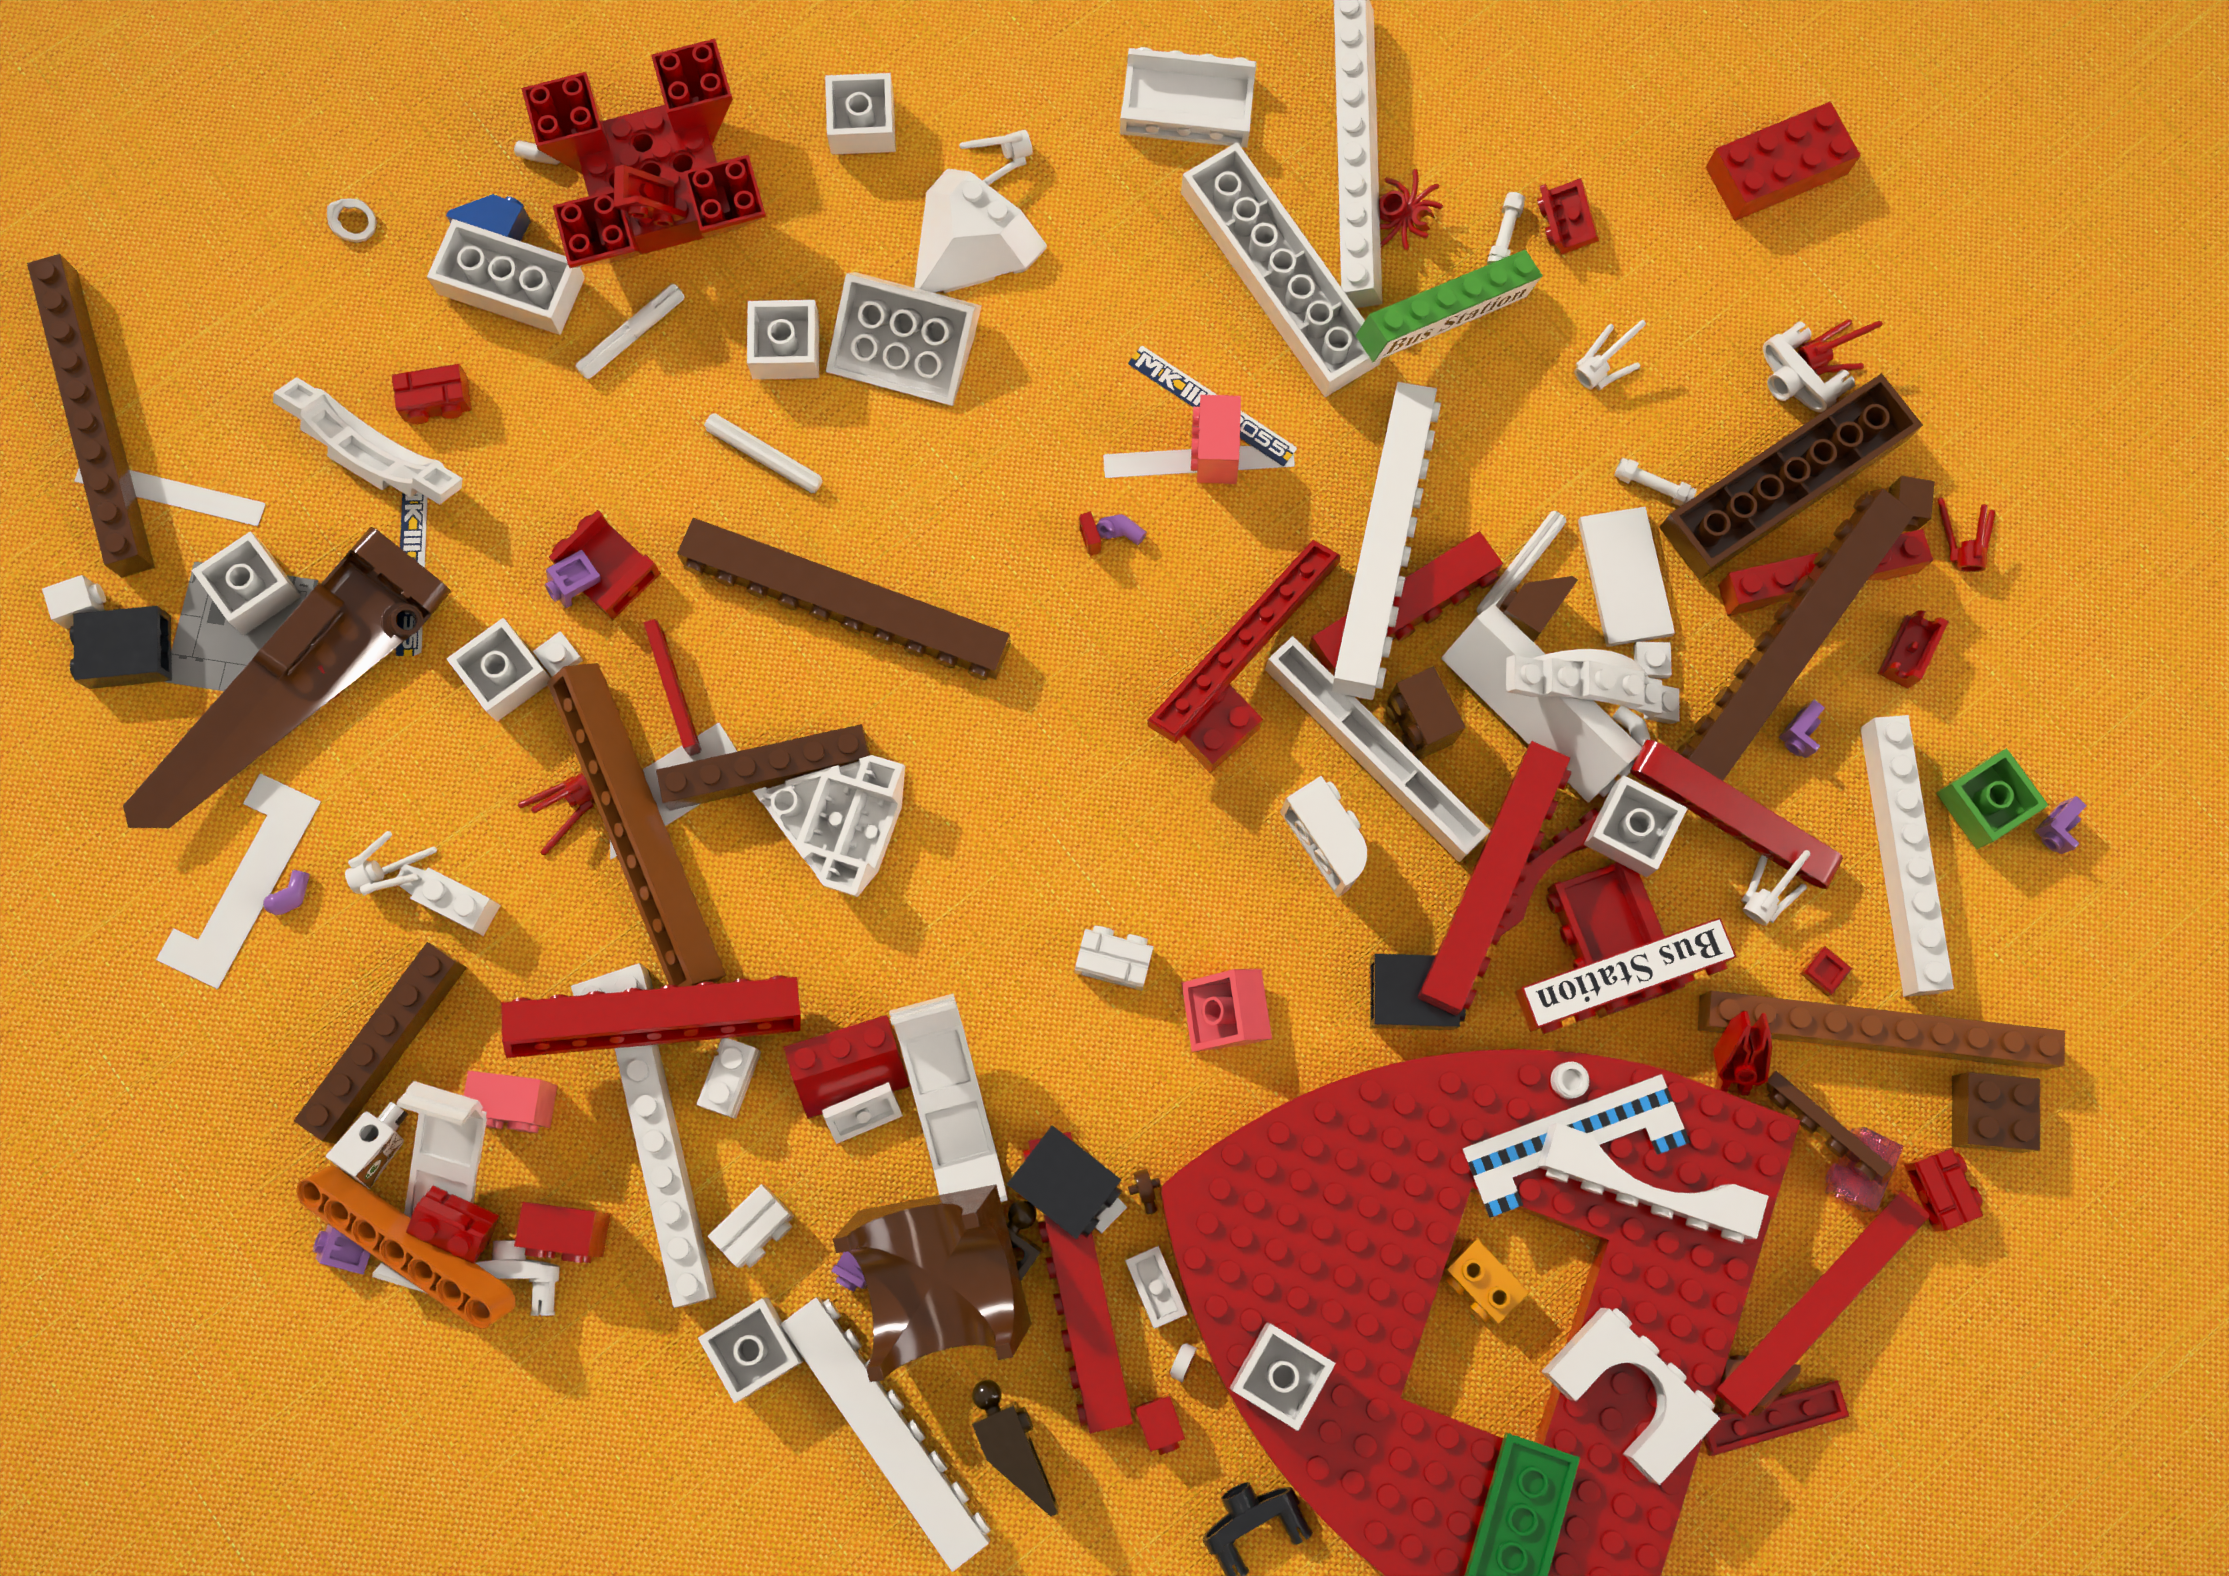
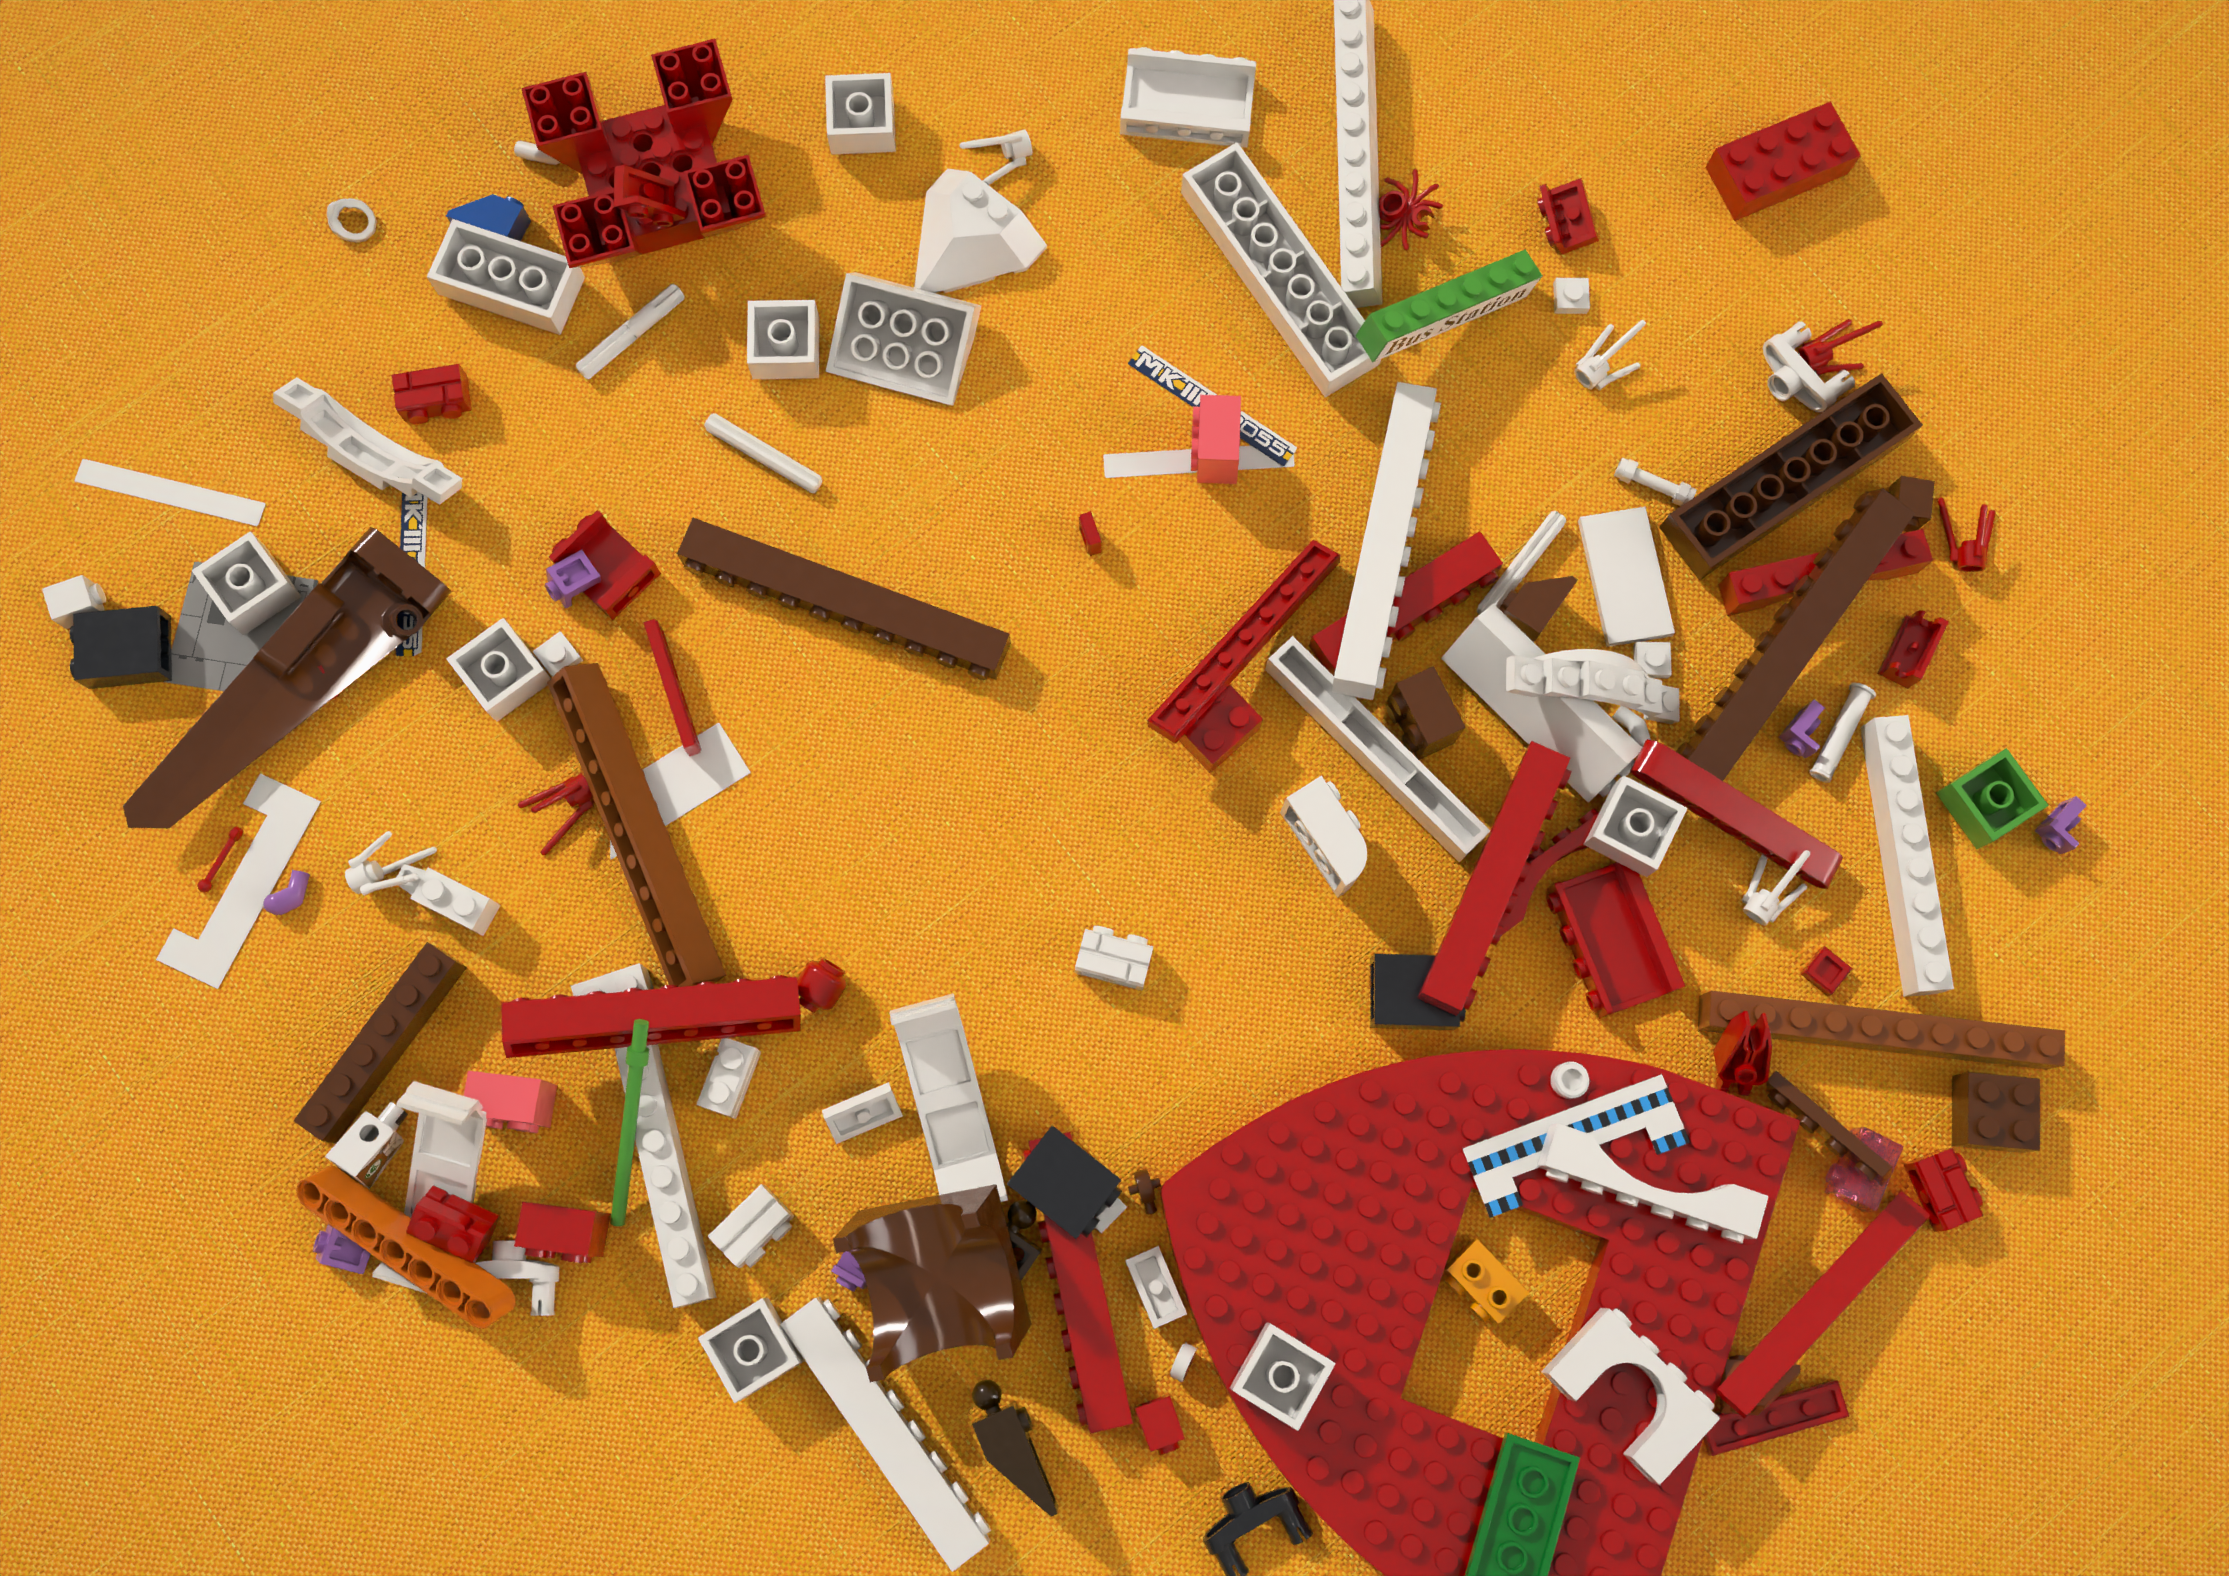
(90, 416): reddish brown brick -> none
(205, 884): none -> red hinge
(637, 1059): none -> bright green bar
(759, 767): reddish brown brick -> none
(820, 985): none -> red head
(840, 818): white wedge -> none
(846, 1064): red slope -> none
(1120, 526): medium lavender arm -> none
(1226, 1010): coral slope -> none
(1512, 210): white bar -> none
(1571, 295): none -> white plate
(1624, 975): brick -> none
(1842, 732): none -> white pin

